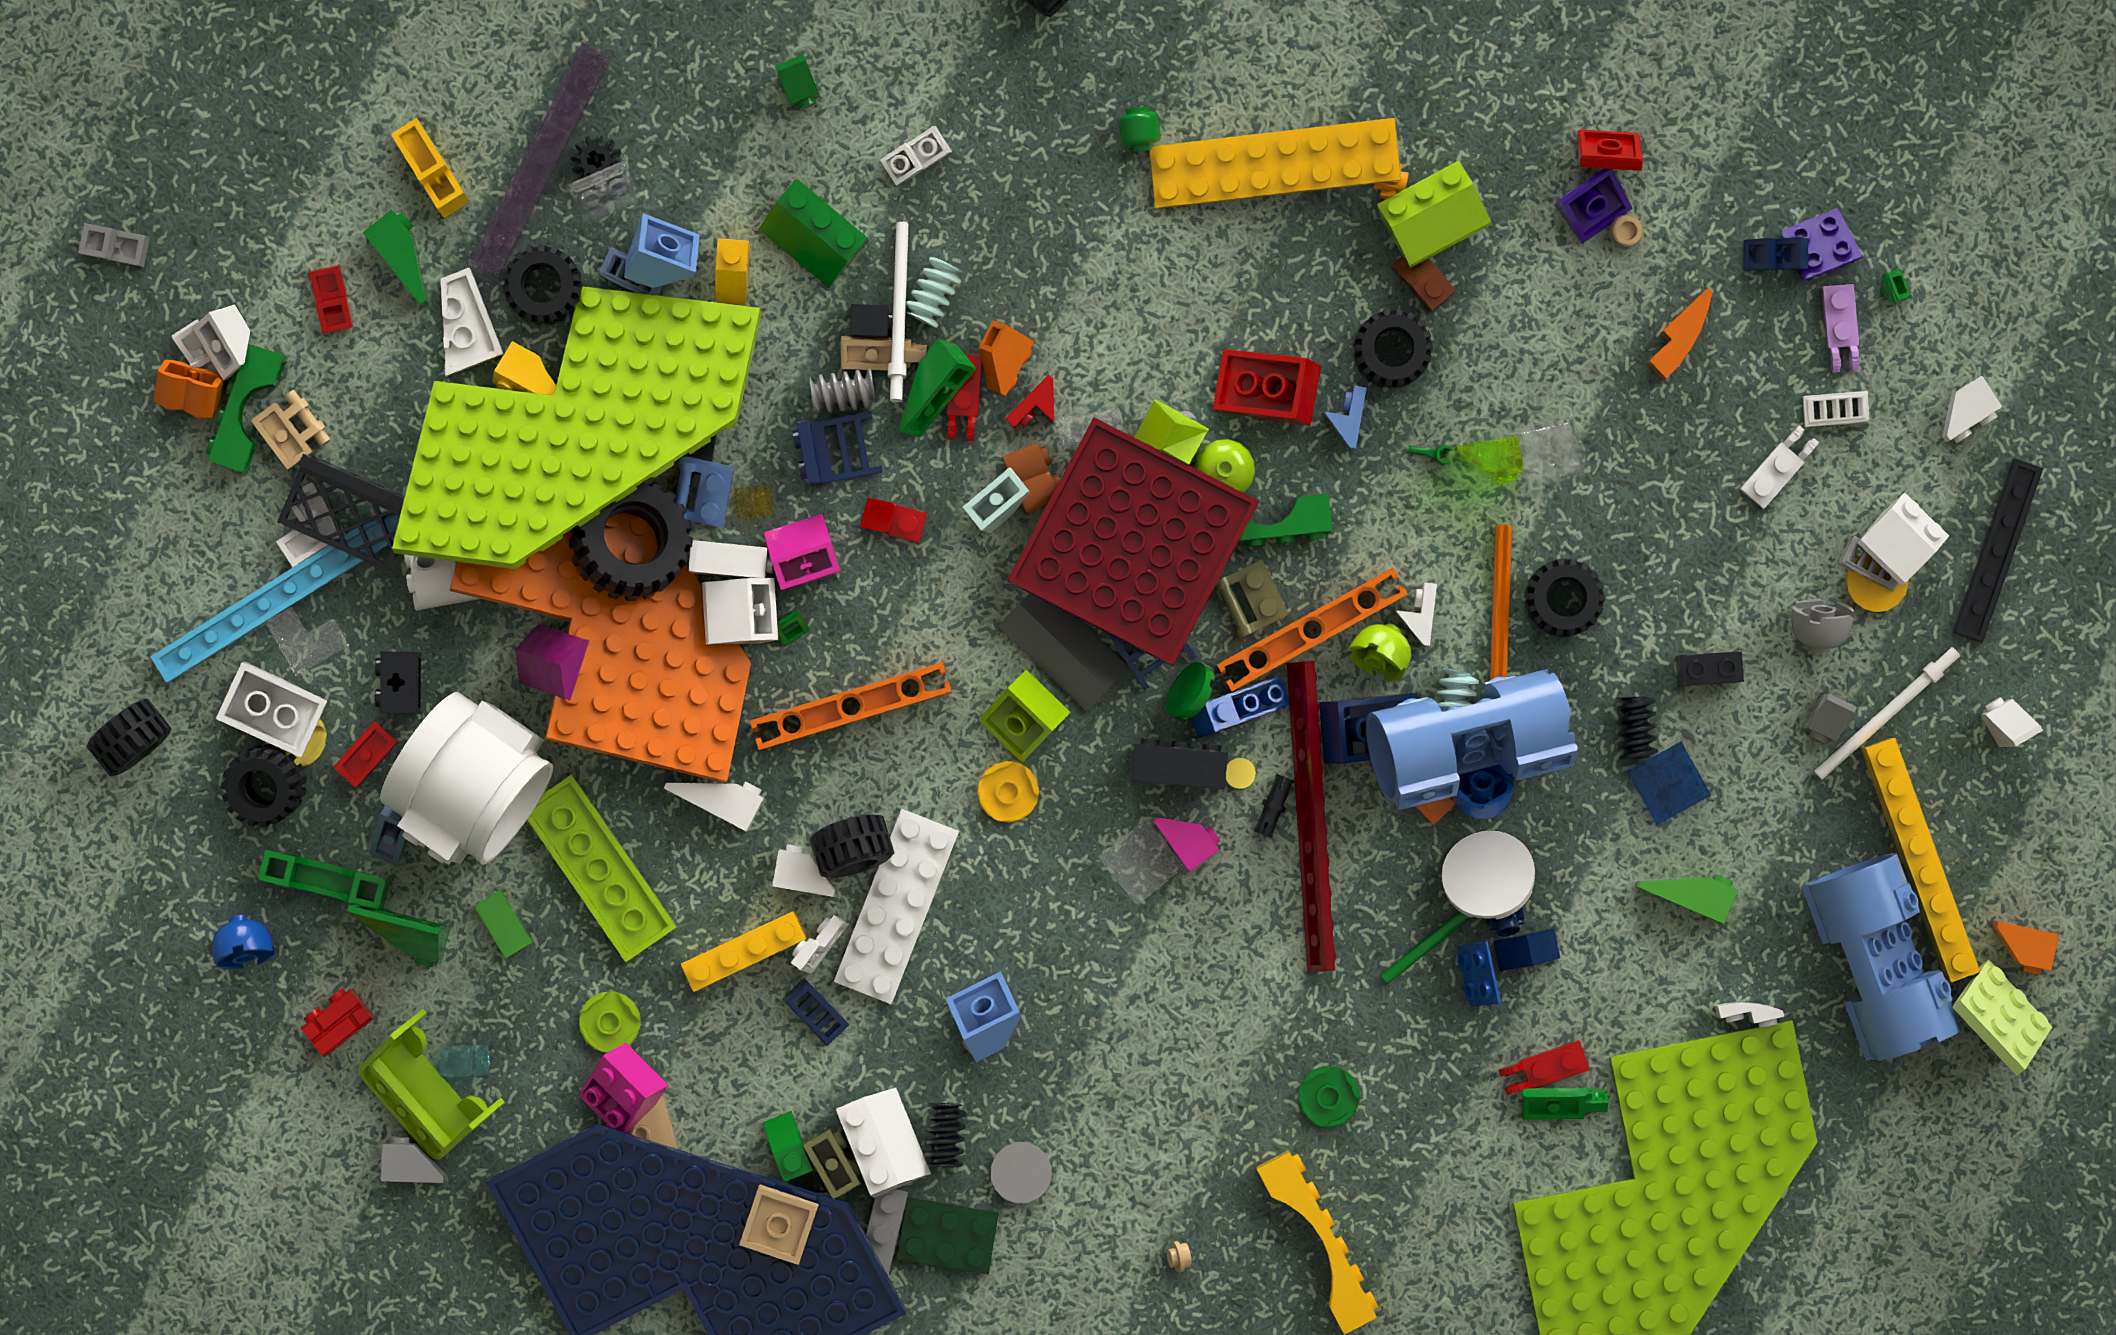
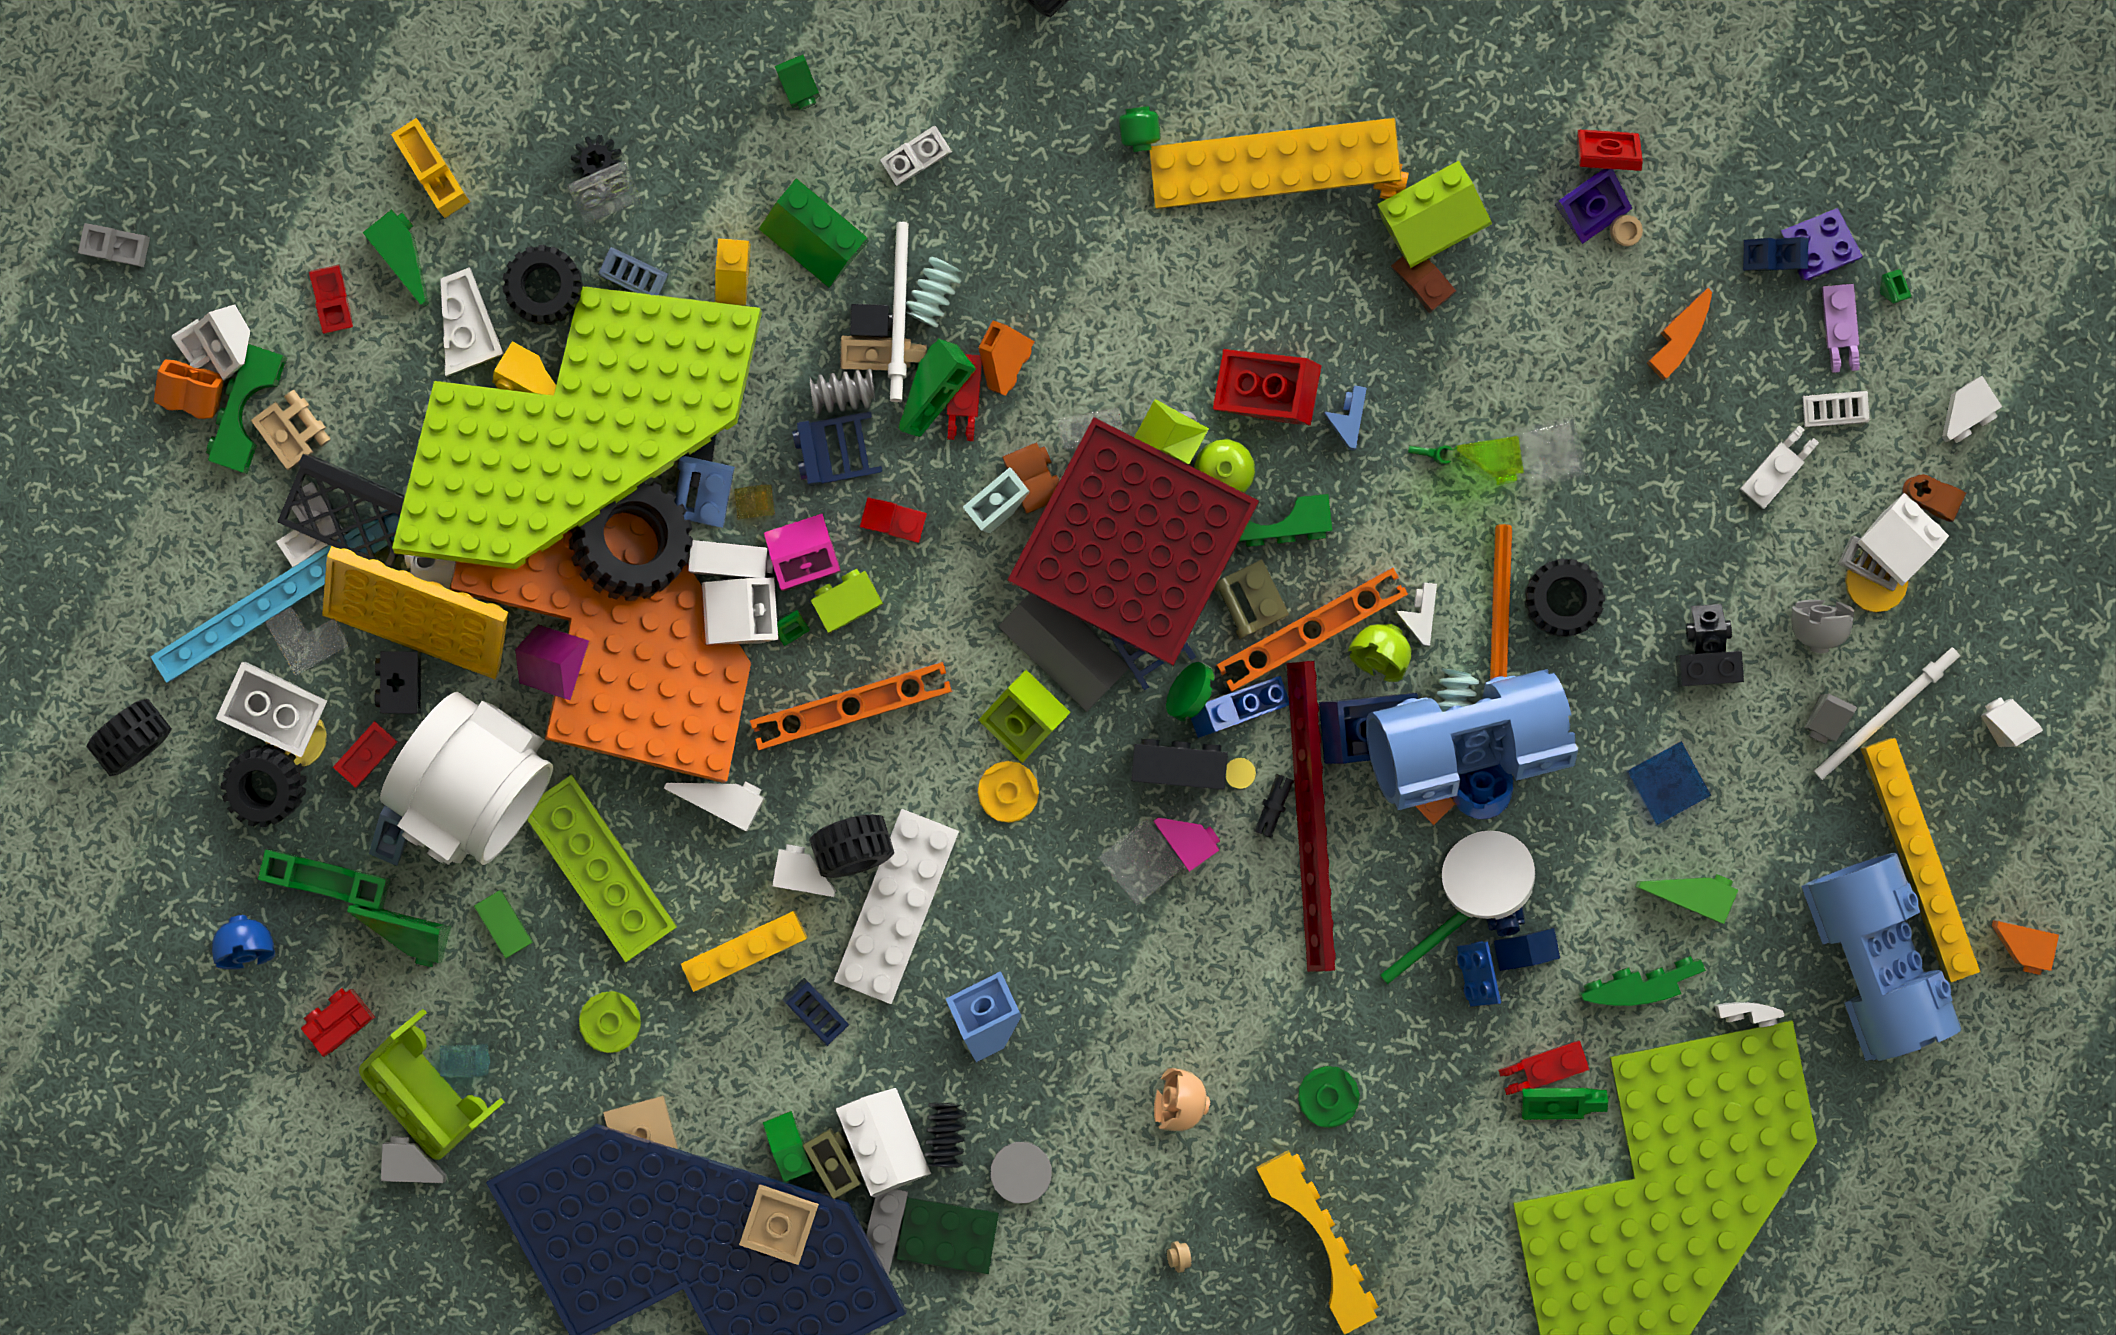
(414, 612): none -> yellow plate
(541, 160): clear purple plate -> none
(622, 1088): dark pink slope -> none
(661, 253): medium blue slope -> none
(811, 953): white plate -> none
(846, 601): none -> lime brick
(1040, 397): red slope -> none
(1182, 1101): none -> light nougat cylinder
(1392, 321): black tyre -> none
(1629, 988): none -> green slope
(1637, 727): black piece -> none
(1708, 629): none -> black brick
(1939, 497): none -> dark orange piece
(1997, 550): black tile -> none
(2002, 1017): yellowish green plate -> none

